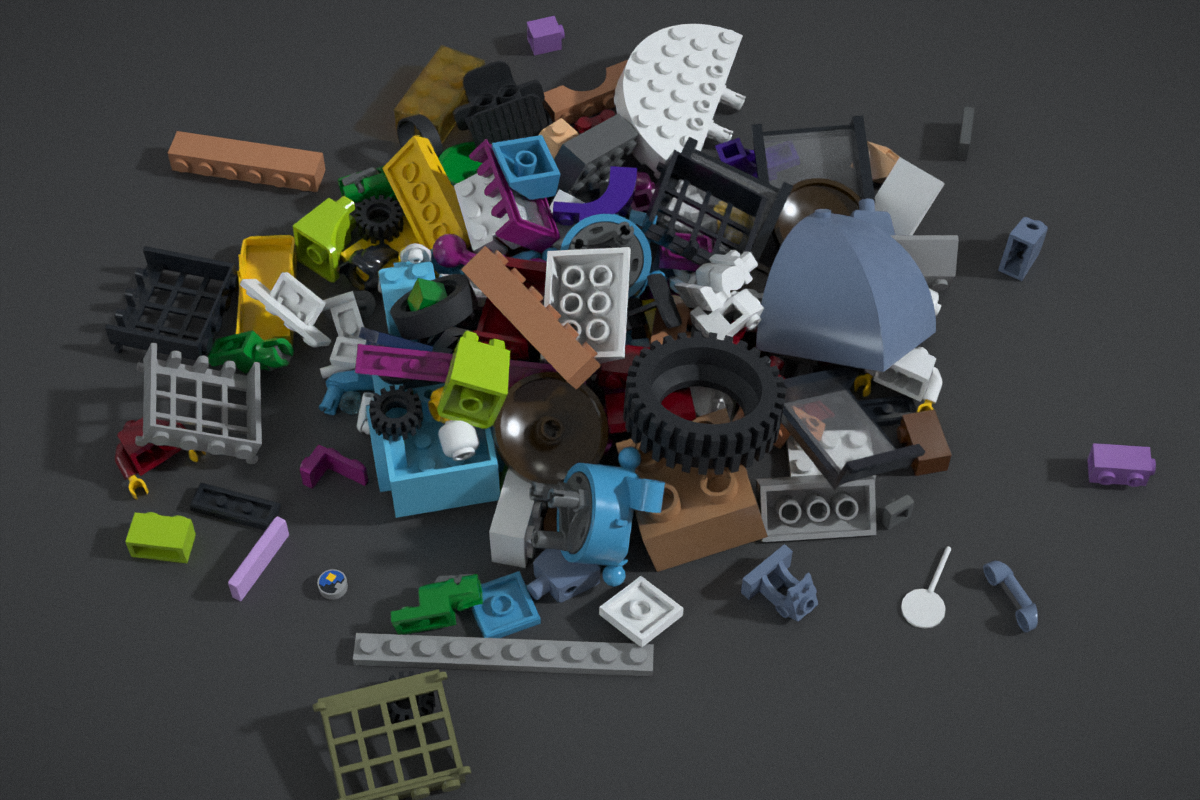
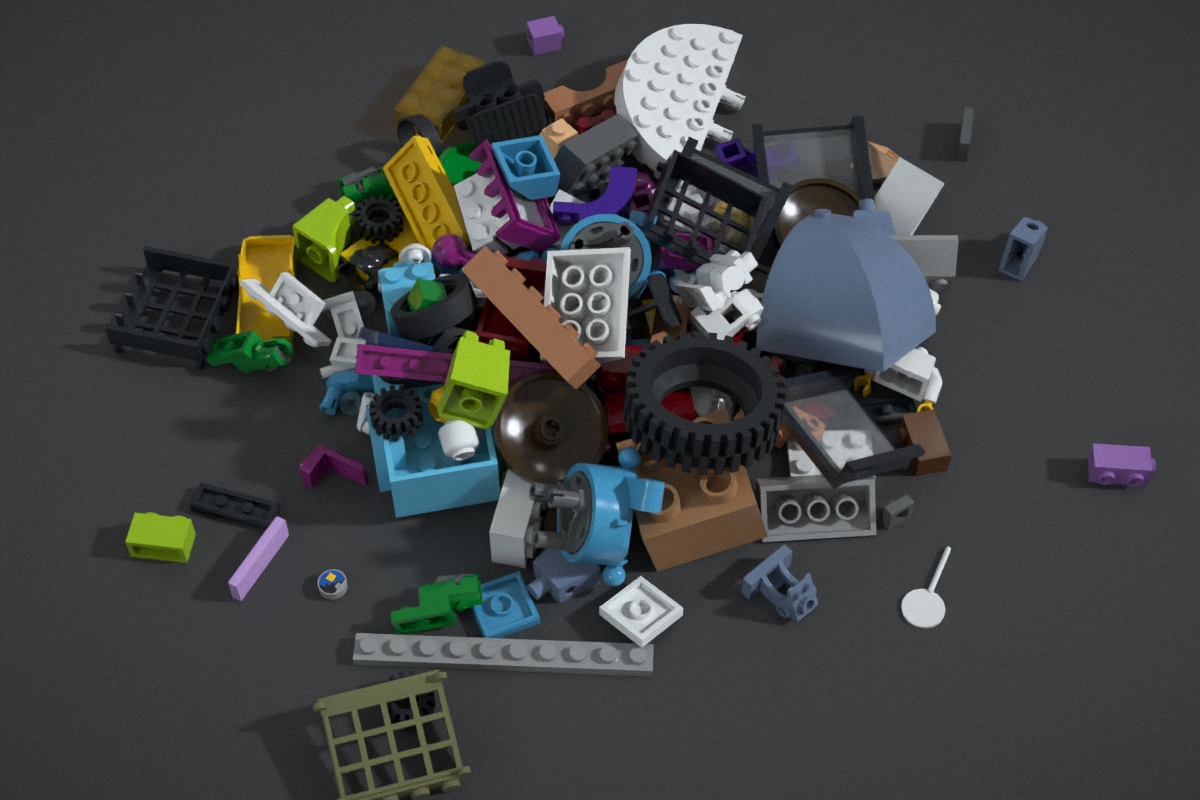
(140, 459): dark red torso -> none
(199, 374): light grey window -> none
(247, 161): nougat brick -> none
(998, 572): sand blue bar -> none

